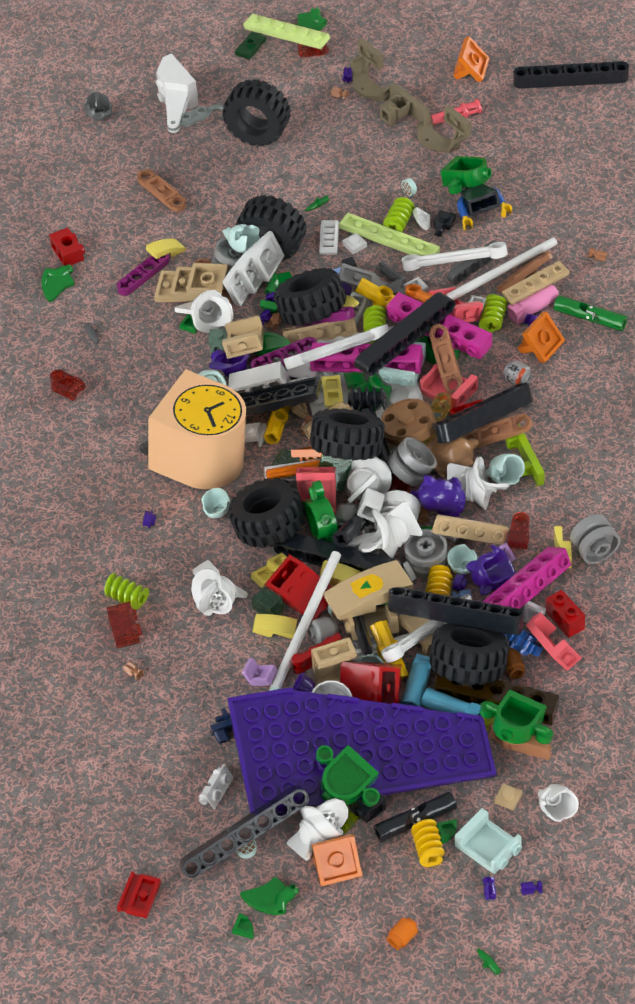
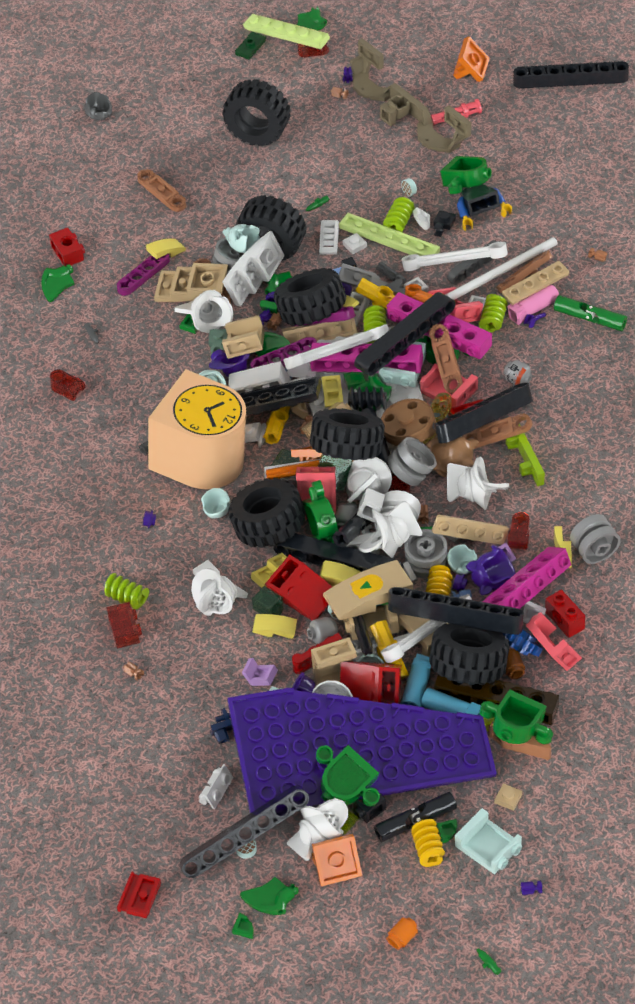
(179, 93): white slope -> none
(306, 619): white piece -> none
(441, 496): dark purple hair -> none
(489, 888): dark purple piece -> none
(506, 469): light aqua helmet -> none
(541, 338): orange bracket -> none
(562, 798): white helmet -> none

